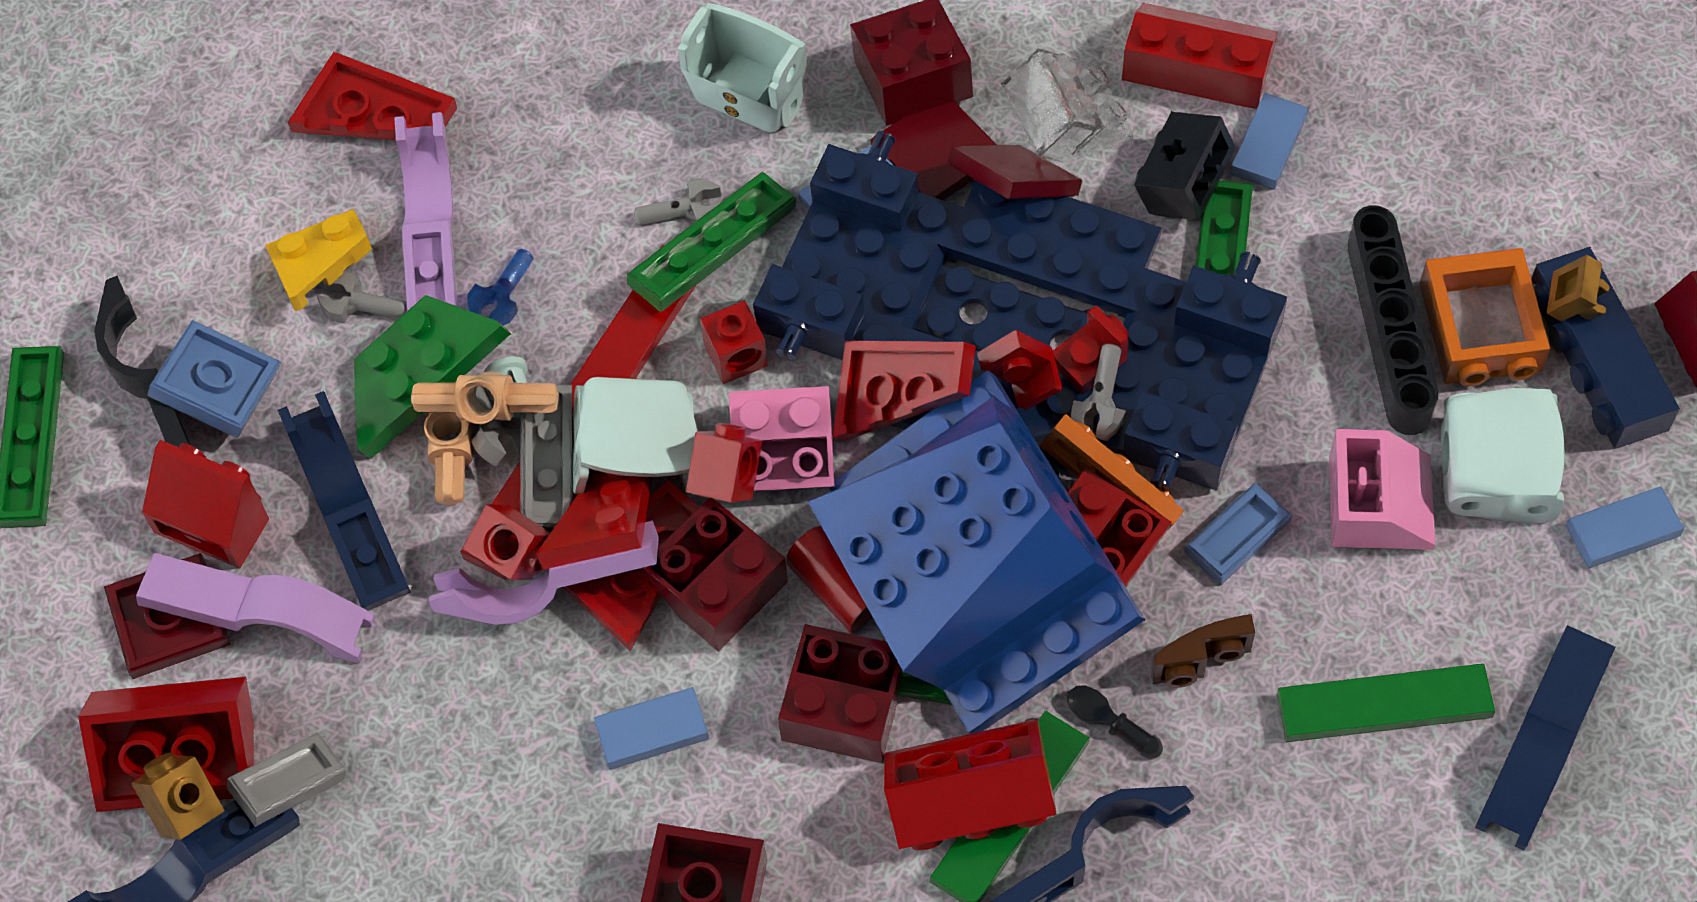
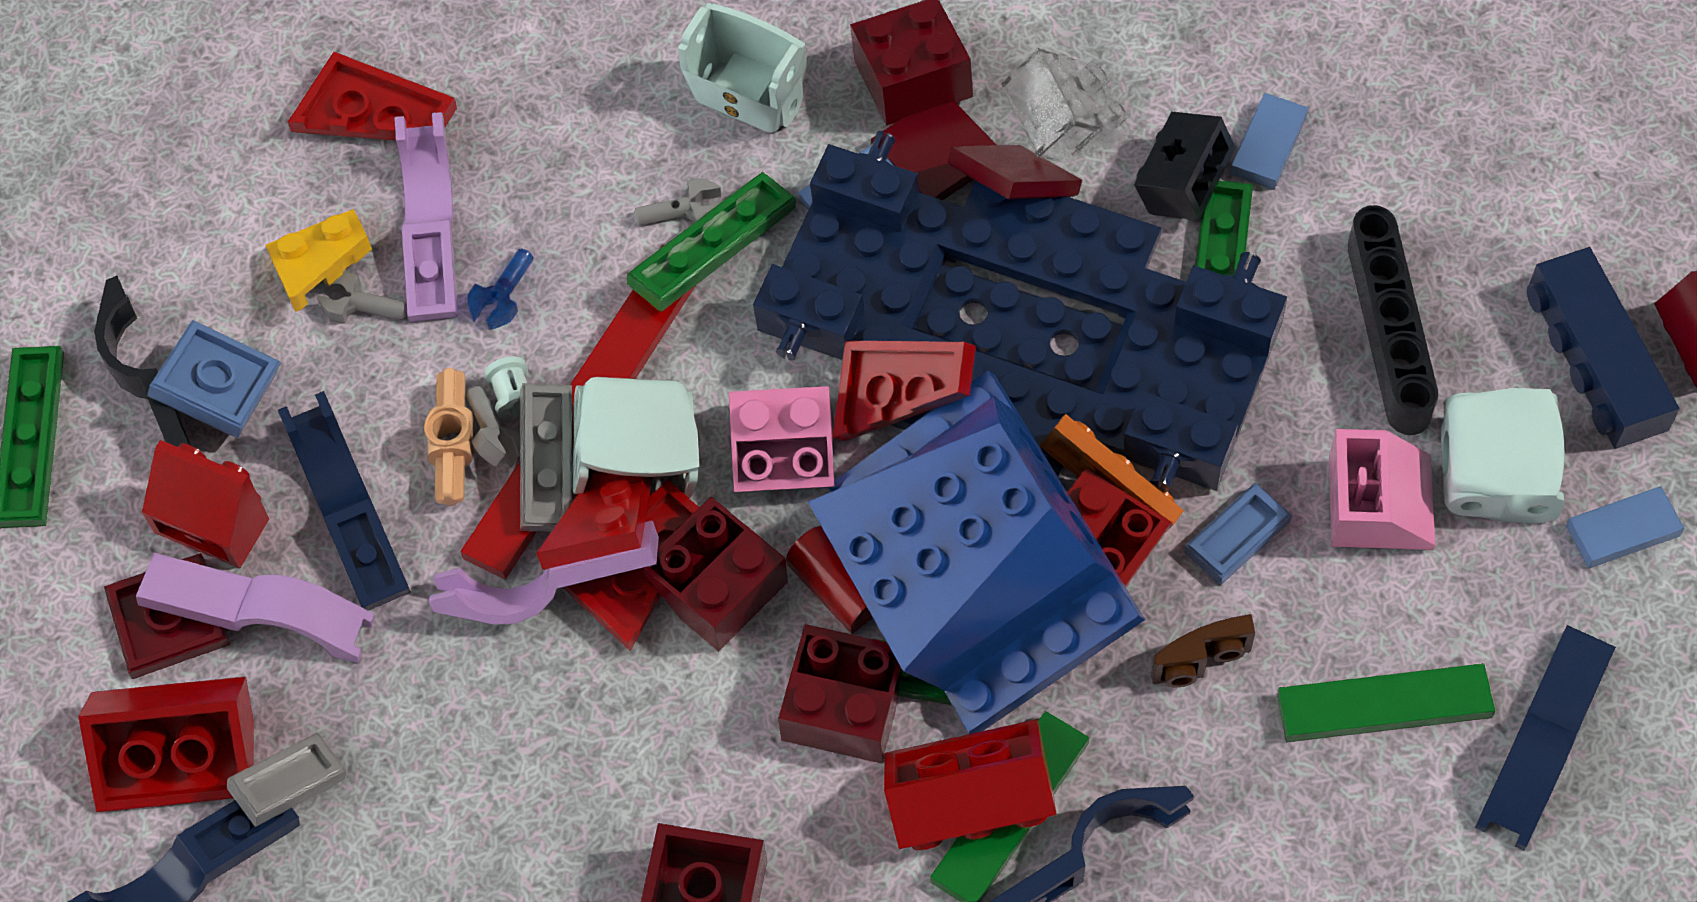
(177, 795): pearl gold brick -> none
(423, 346): green wing -> none
(490, 541): red brick -> none
(507, 395): light nougat axle -> none
(651, 728): medium blue tile -> none
(724, 464): brick -> none
(734, 342): red brick -> none
(1024, 364): red bracket -> none
(1080, 353): red bracket -> none
(1094, 708): black piece -> none
(1101, 398): light grey bar -> none
(1198, 55): red slope -> none
(1484, 317): orange window -> none
(1576, 290): pearl gold tile -> none

